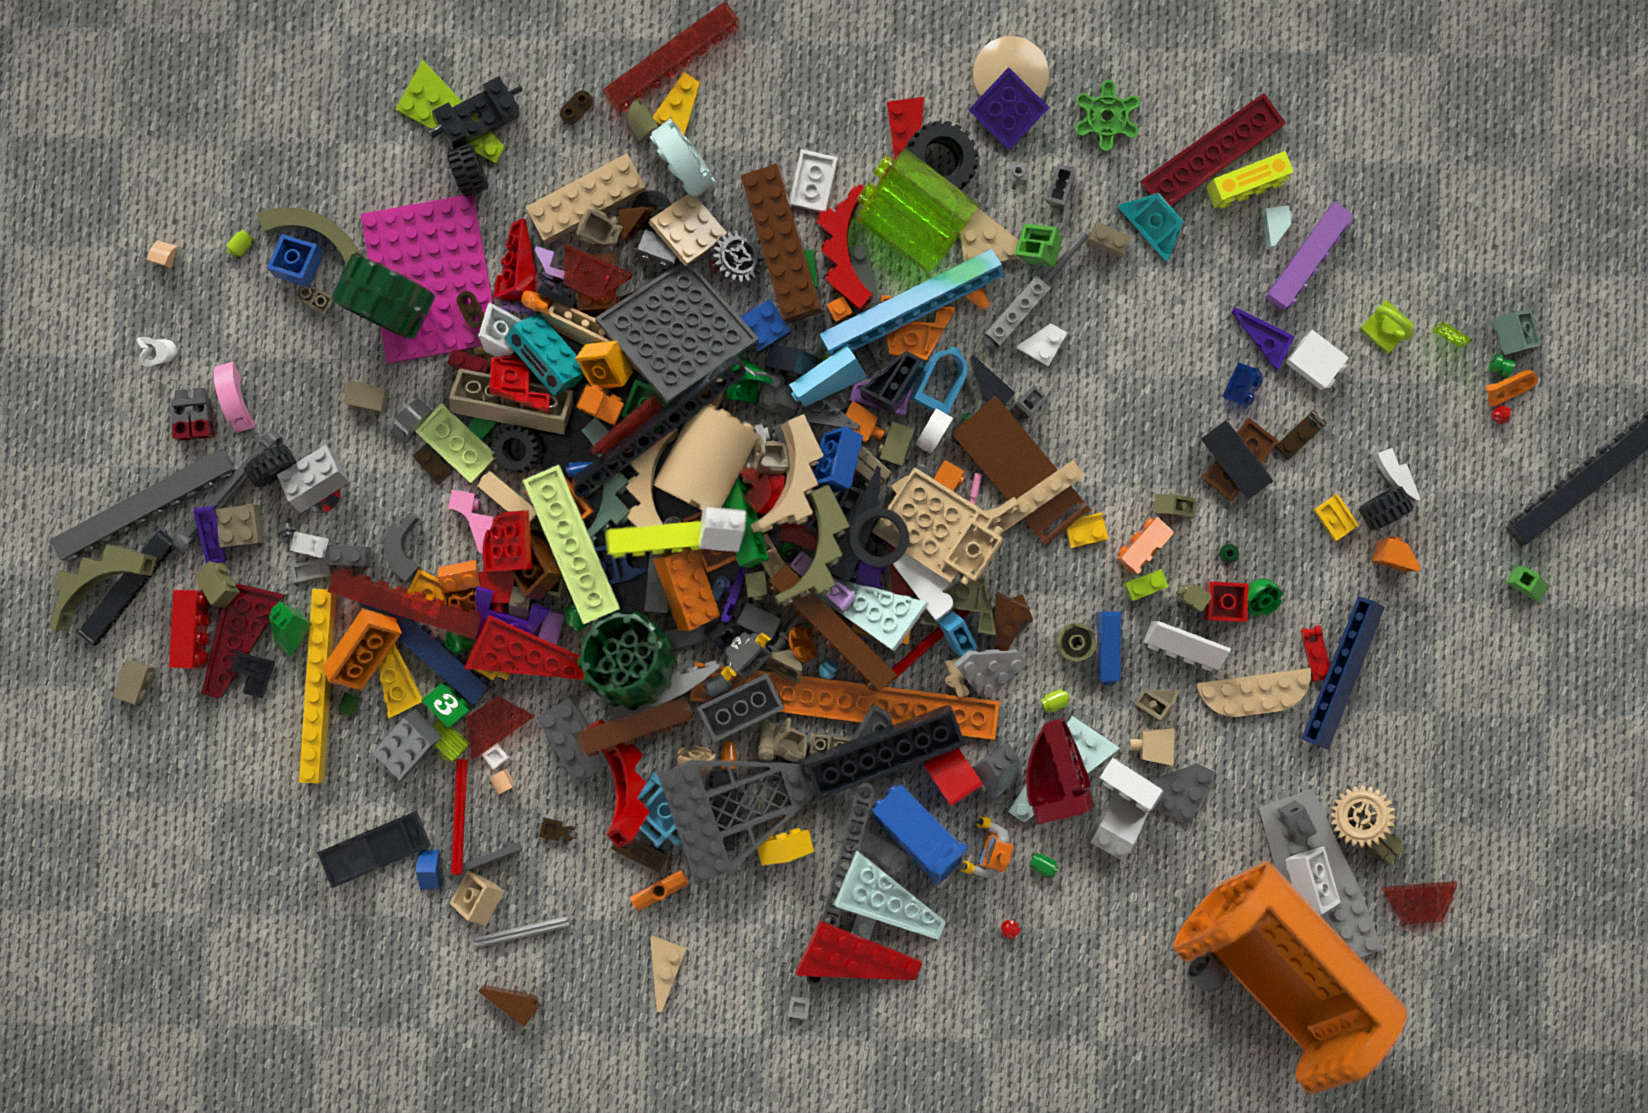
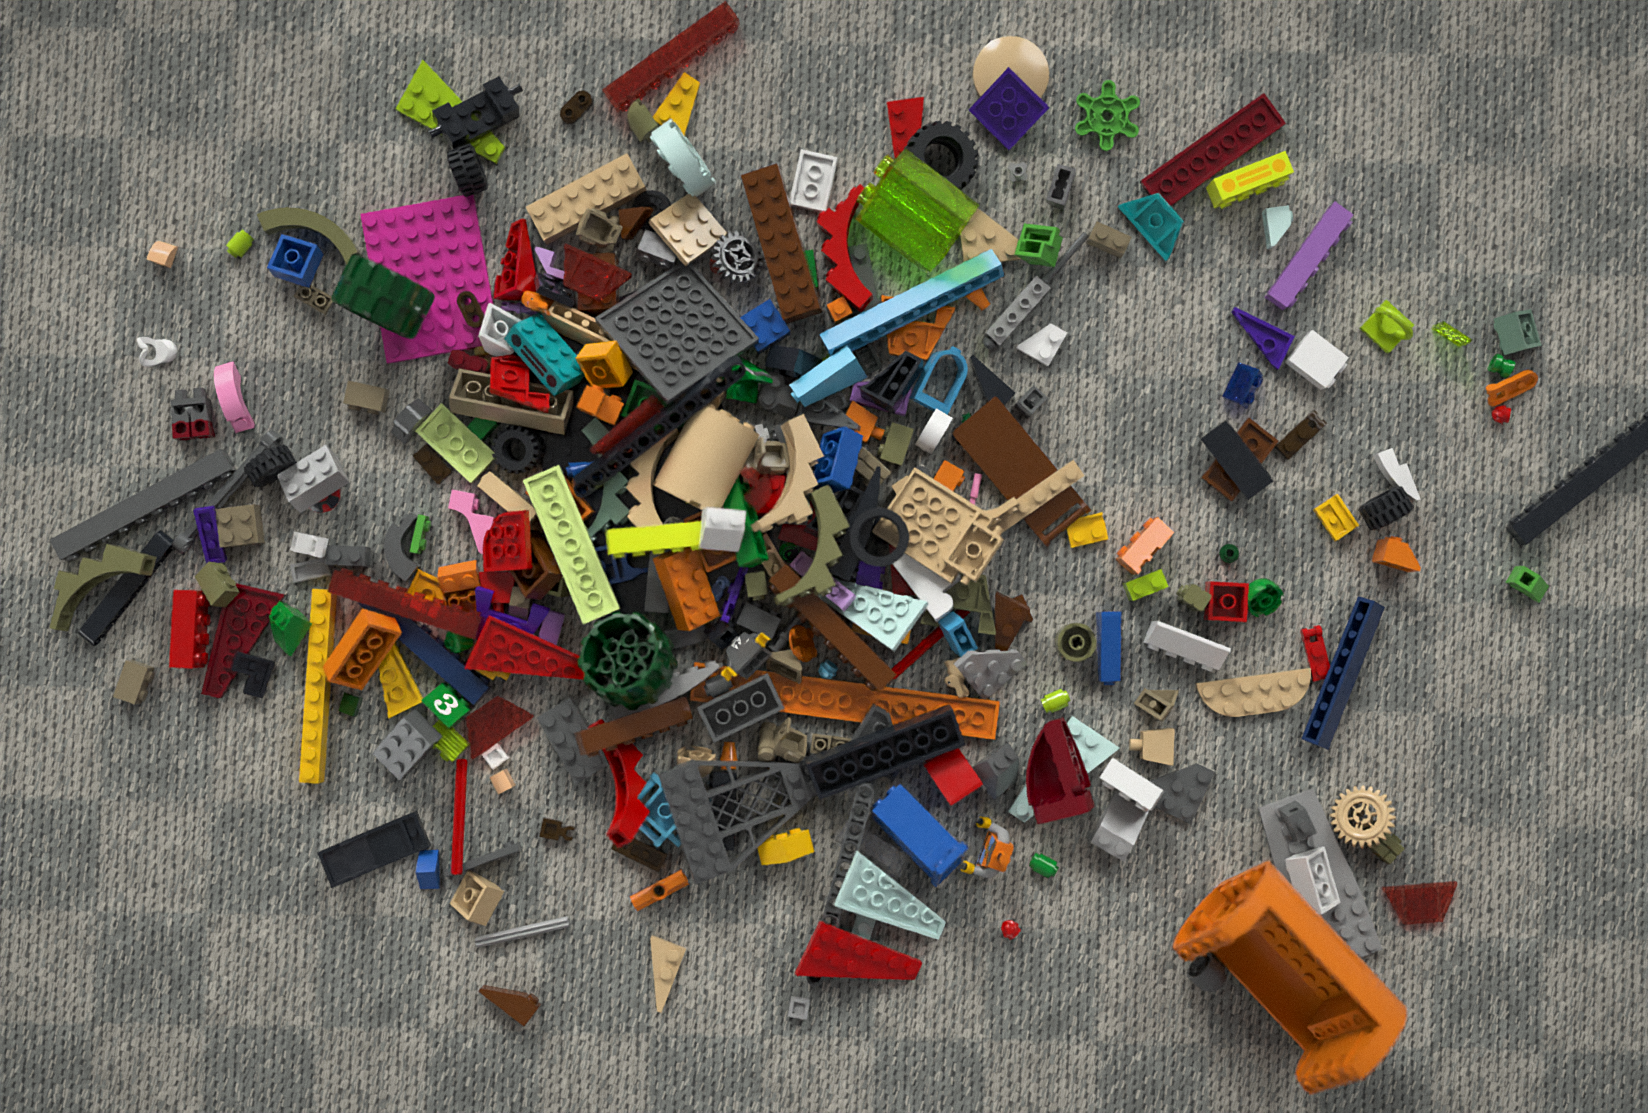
(286, 530): dark grey plate -> none
(419, 542): none -> bright green plate
(573, 618): green head -> none
(1174, 505): olive slope -> none

